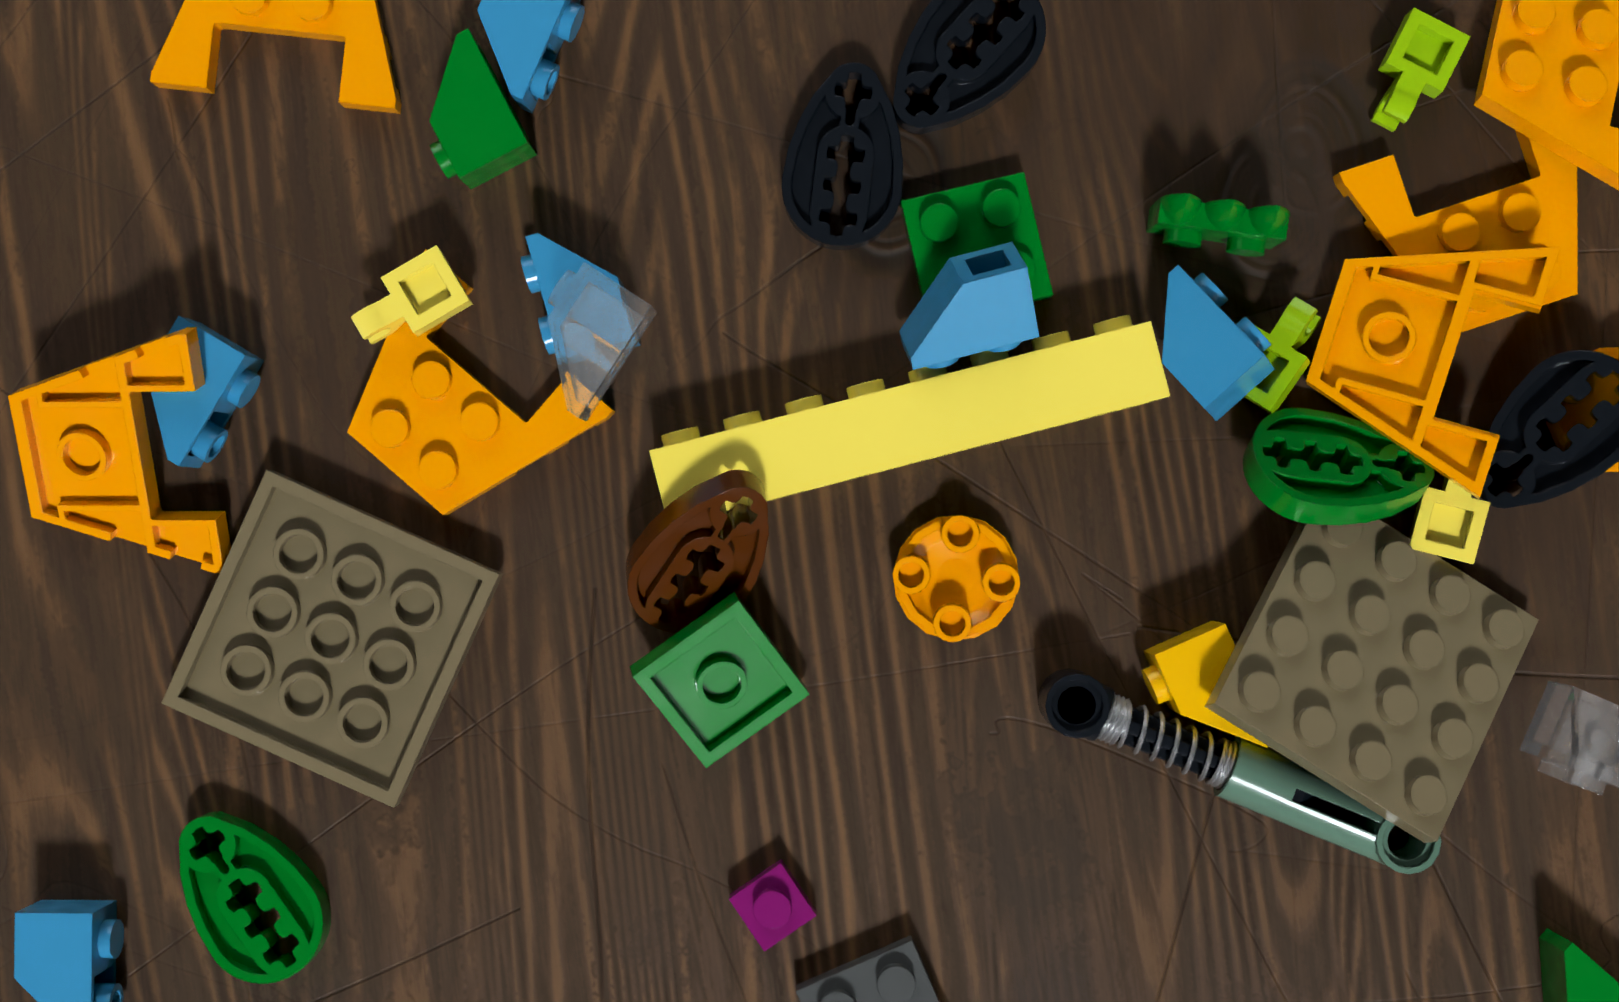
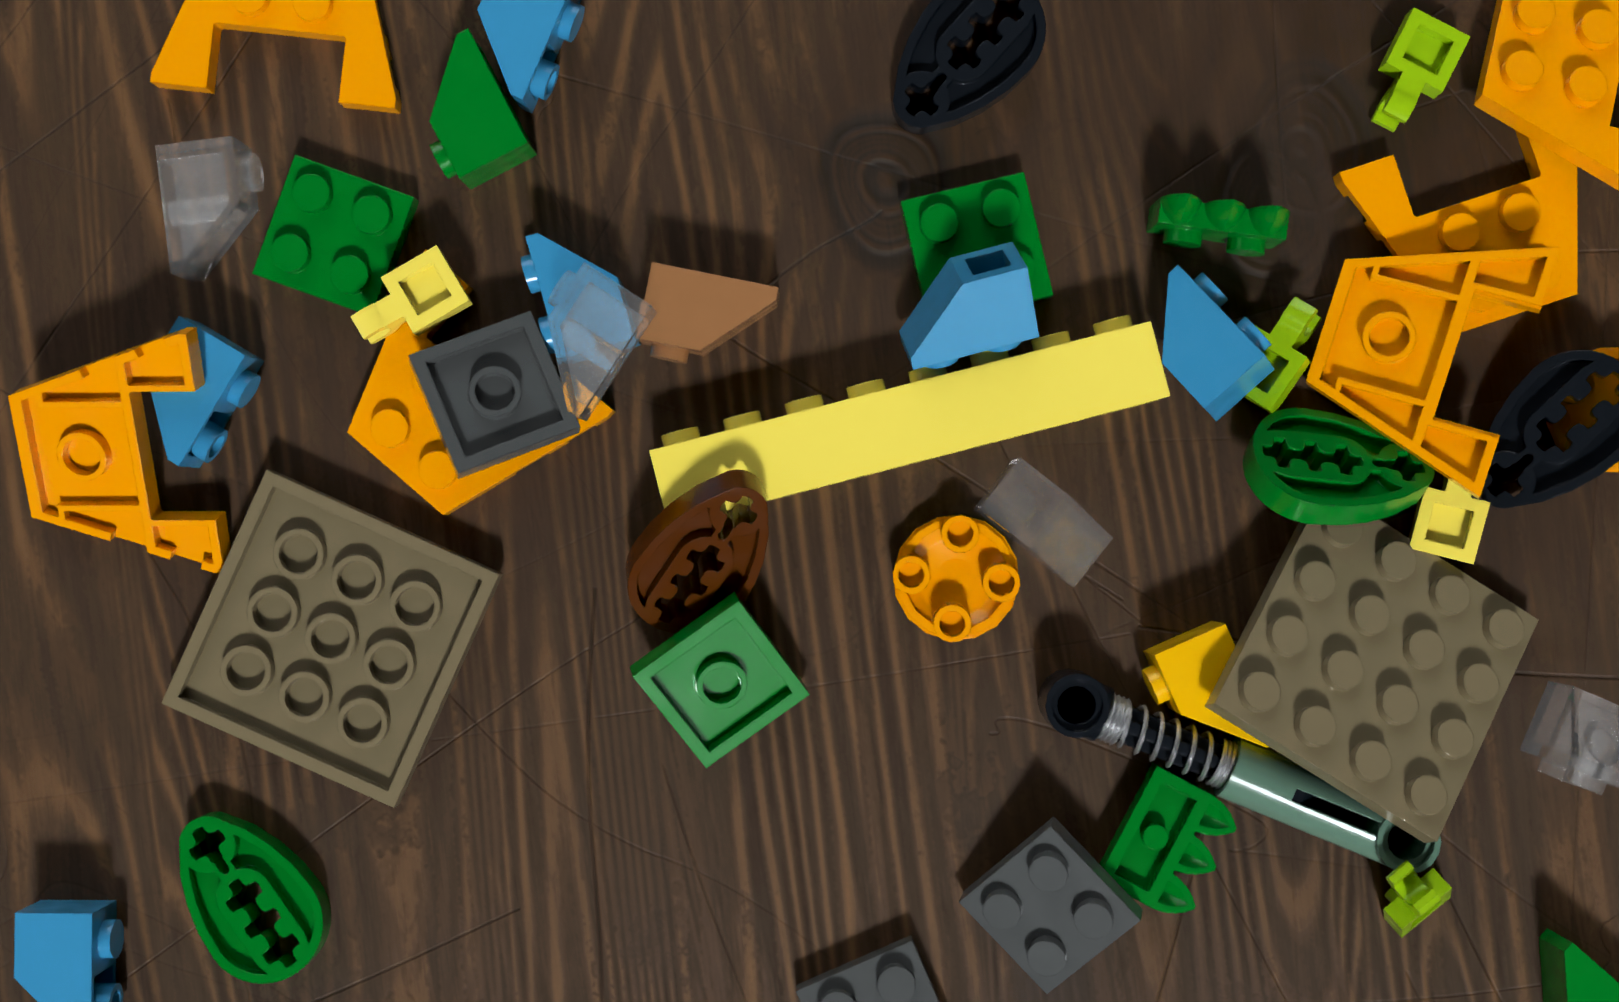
(206, 200): none -> clear slope
(335, 235): none -> green plate
(493, 394): none -> dark grey plate
(700, 310): none -> medium nougat slope
(772, 905): magenta plate -> none
(809, 168): black piece -> none
(1044, 521): none -> clear slope
(1051, 905): none -> dark grey plate
(1160, 839): none -> green plate
(1413, 897): none -> lime plate

